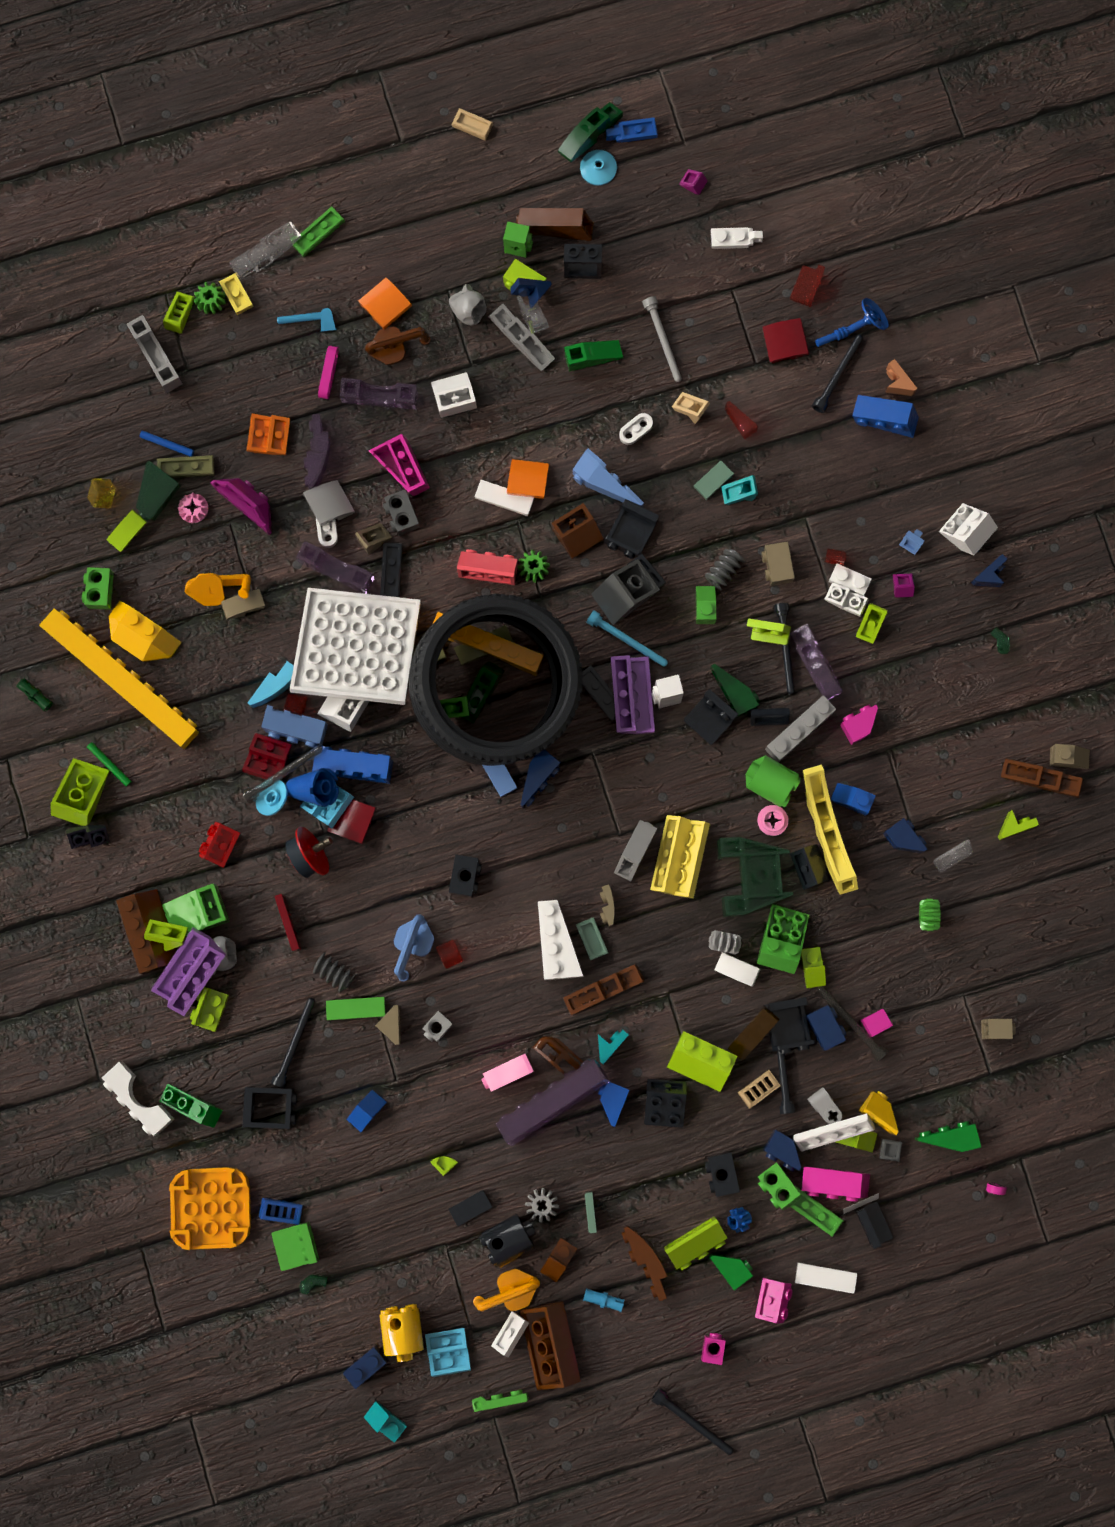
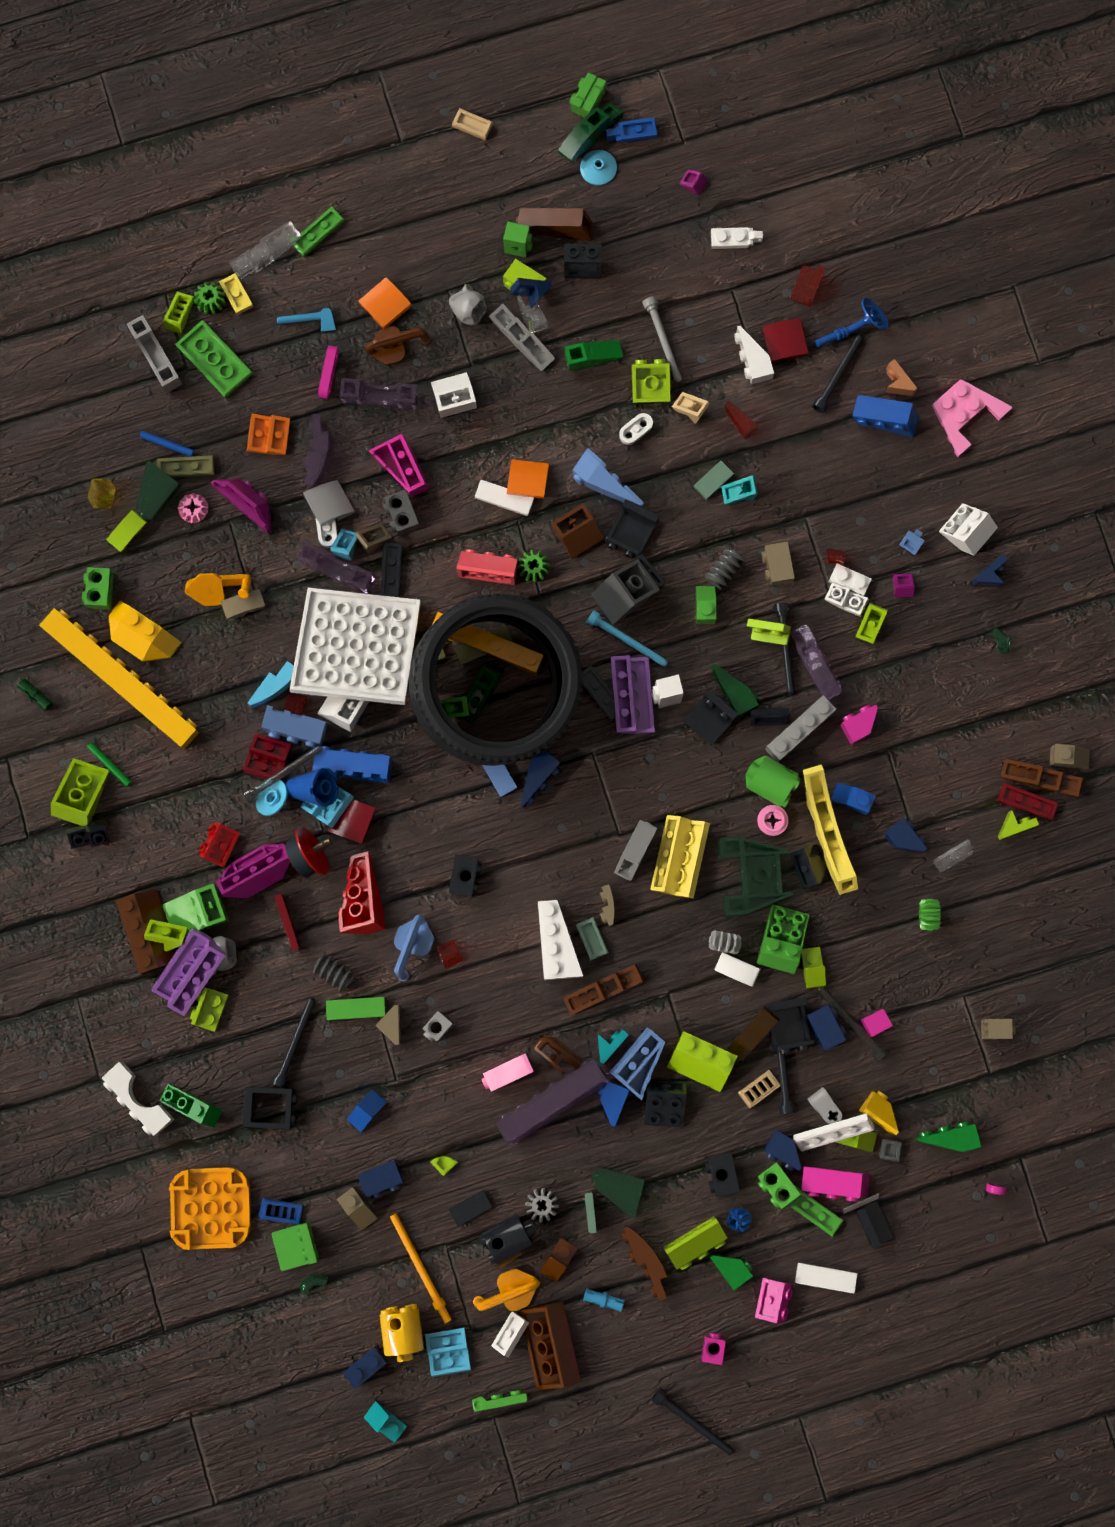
(214, 359): none -> bright green tile
(254, 871): none -> magenta wedge
(344, 545): none -> medium azure slope
(357, 1208): none -> dark tan slope
(362, 904): none -> red wedge
(381, 1178): none -> dark blue brick
(438, 1303): none -> light orange bar
(589, 95): none -> bright green brick
(619, 1188): none -> clear green slope
(638, 1062): none -> medium blue wedge
(651, 381): none -> lime plate
(756, 359): none -> white slope
(960, 406): none -> bright pink wing
(1027, 802): none -> dark red tile

